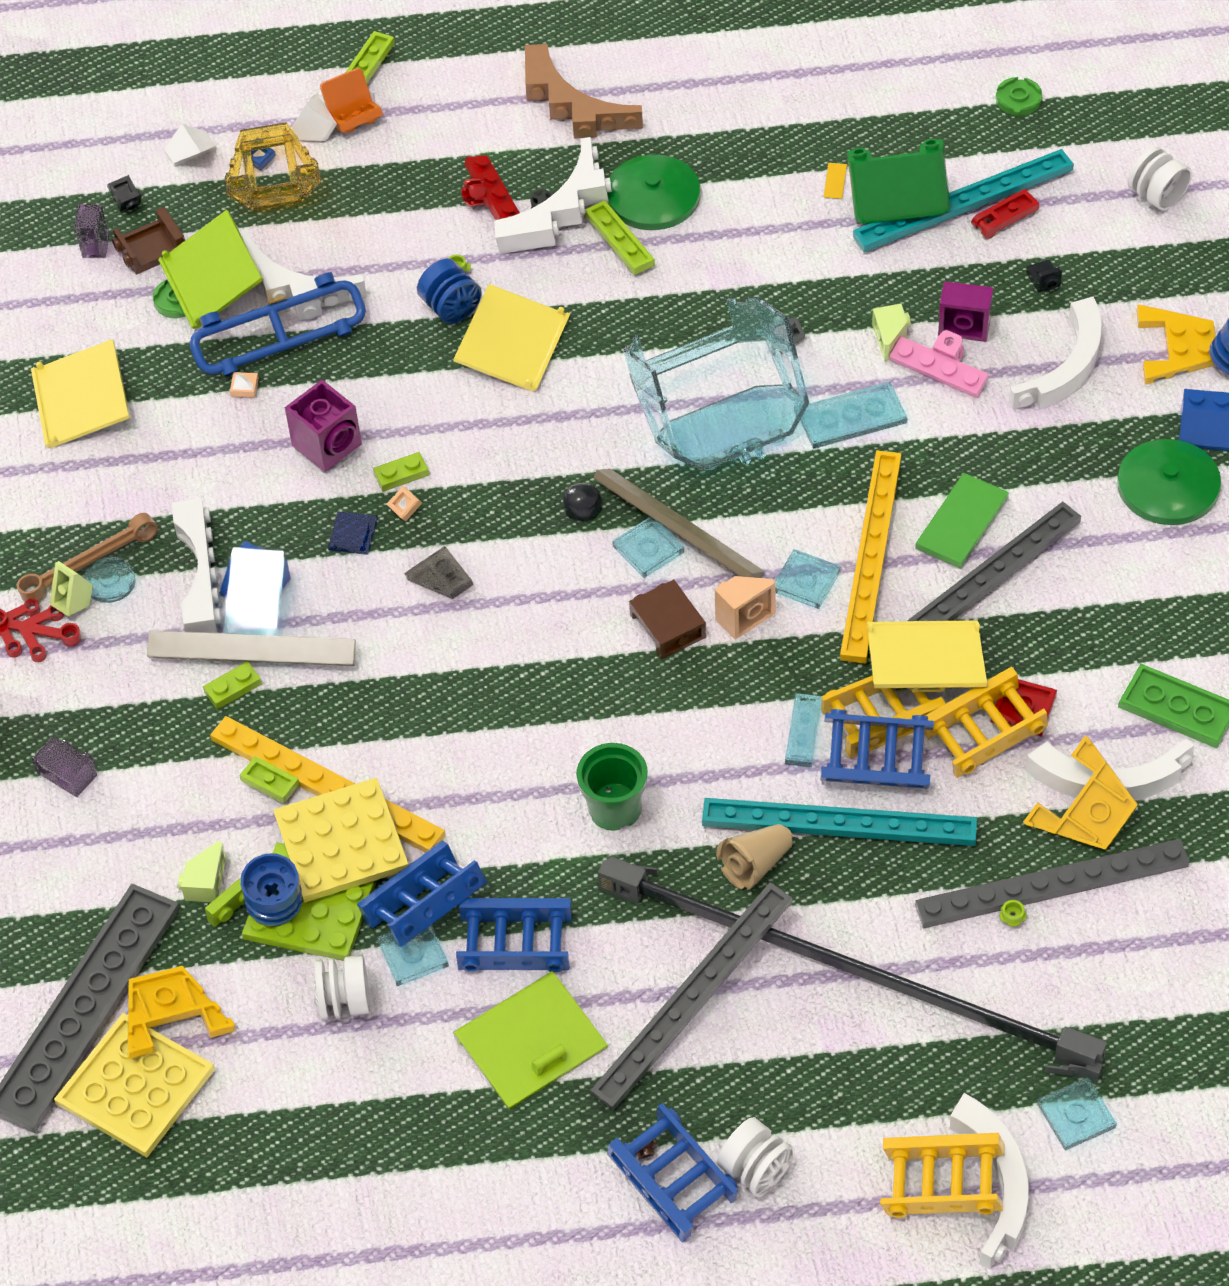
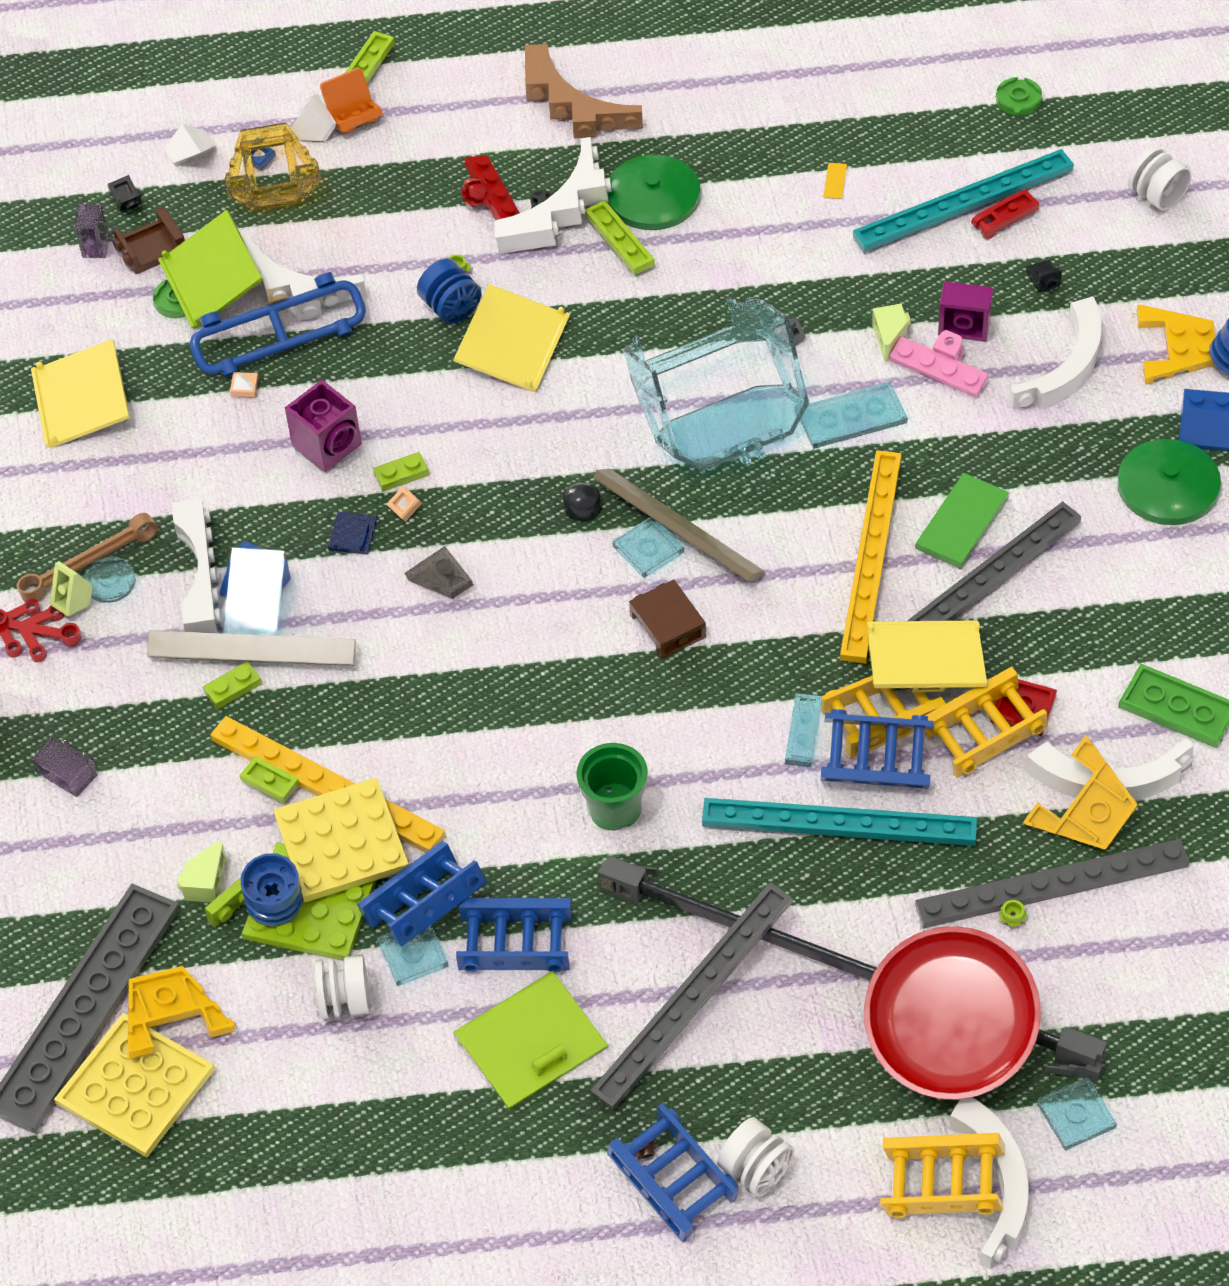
(744, 603): light nougat slope -> none
(753, 854): tan cone -> none
(806, 578): clear light blue tile -> none
(899, 184): green windscreen -> none
(952, 1012): none -> dish

